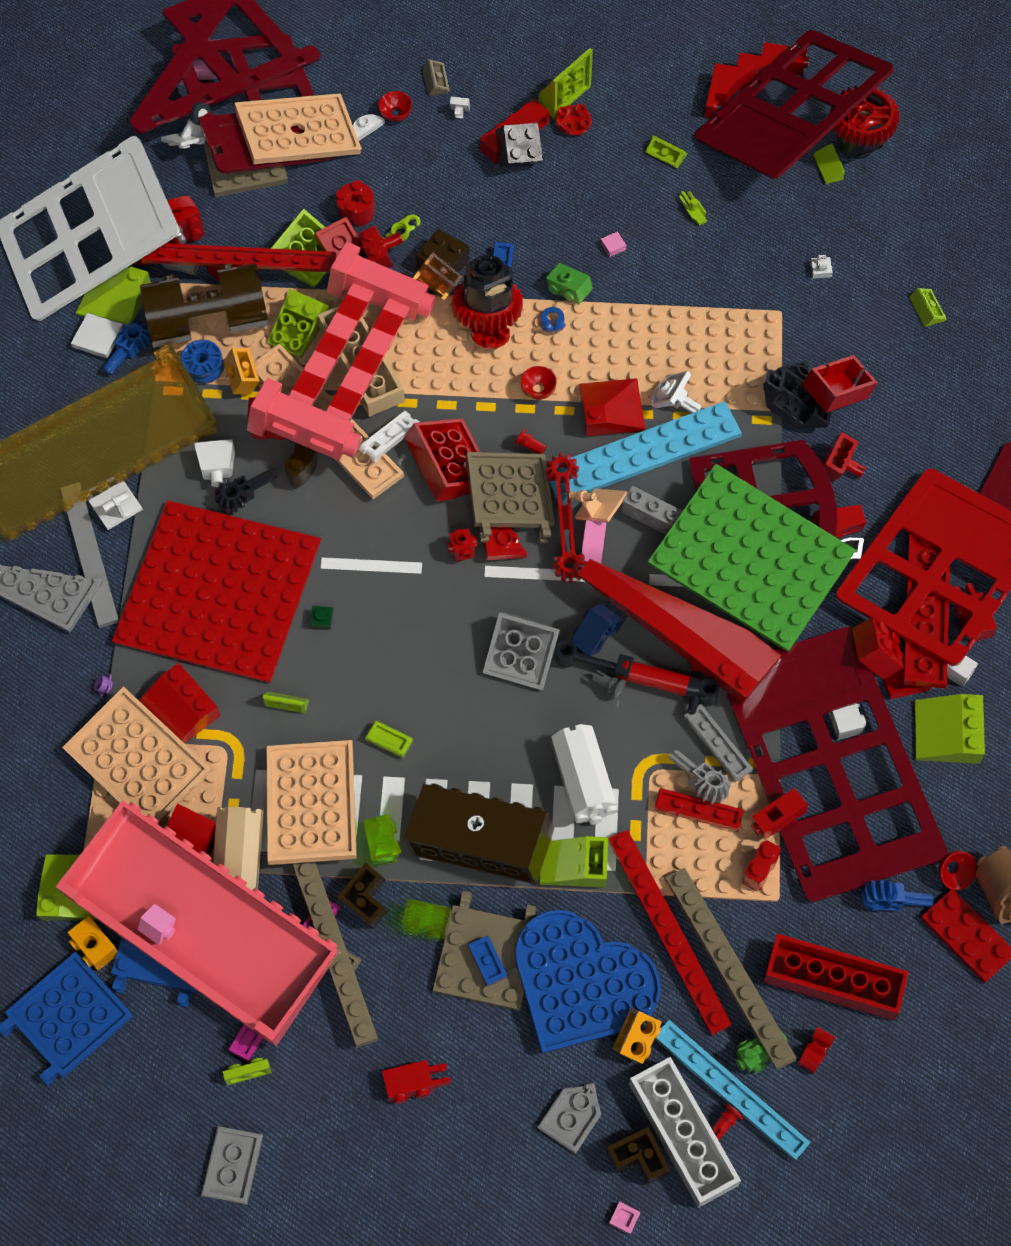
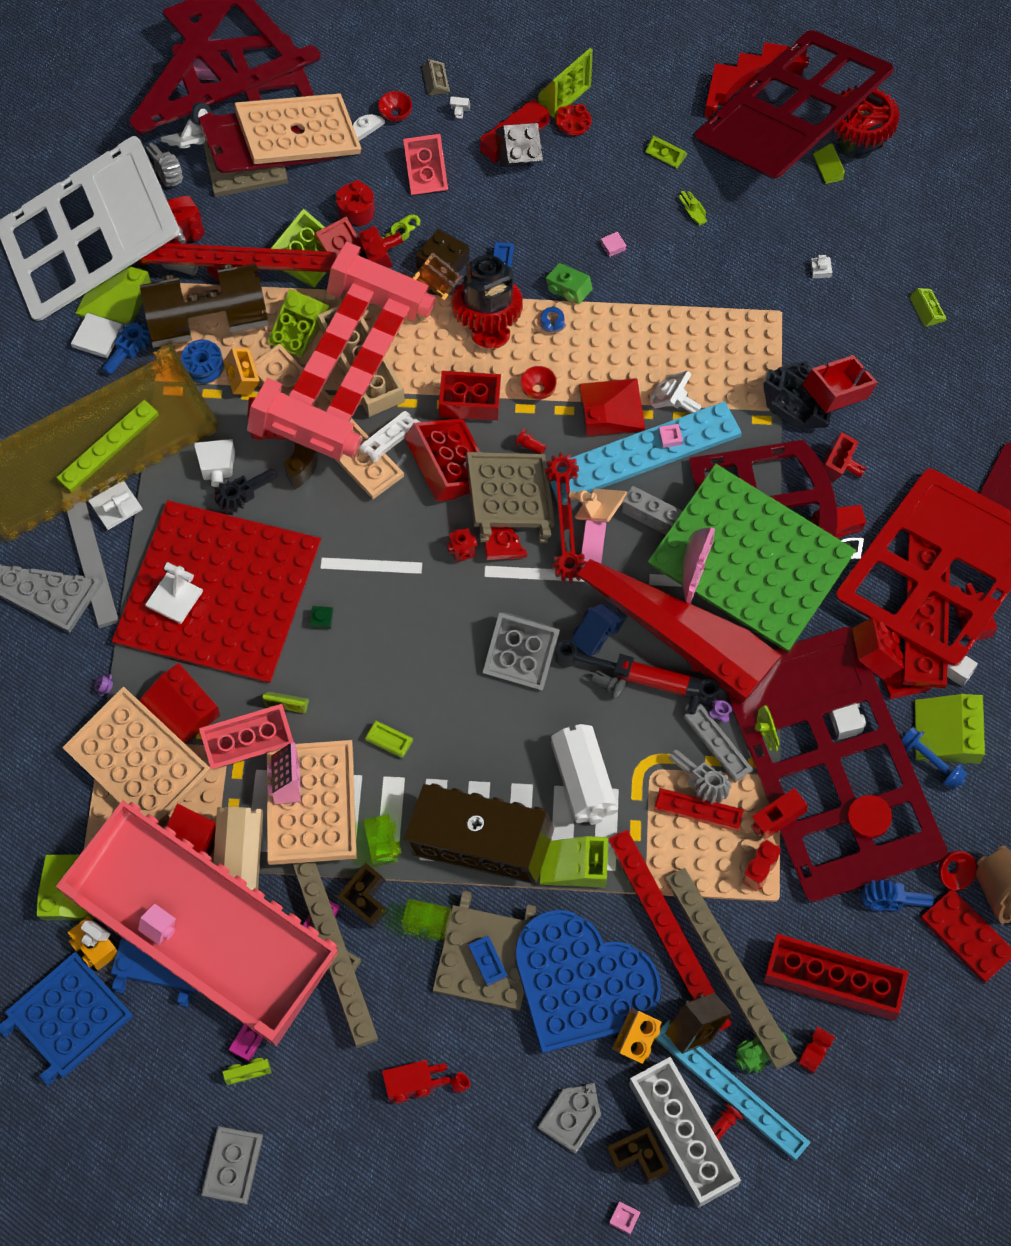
(94, 933): none -> white tile
(107, 446): none -> lime plate
(165, 166): none -> light grey gear
(174, 594): none -> white plate
(246, 736): none -> coral slope
(285, 775): none -> bright pink slope
(425, 164): none -> coral slope
(460, 1082): none -> red hinge
(469, 395): none -> red brick
(670, 435): none -> bright pink tile
(695, 559): none -> bright pink brick
(697, 1022): none -> dark brown brick
(721, 706): none -> medium lavender plate
(767, 728): none -> lime piece
(869, 816): none -> red tile
(955, 777): none -> blue piece

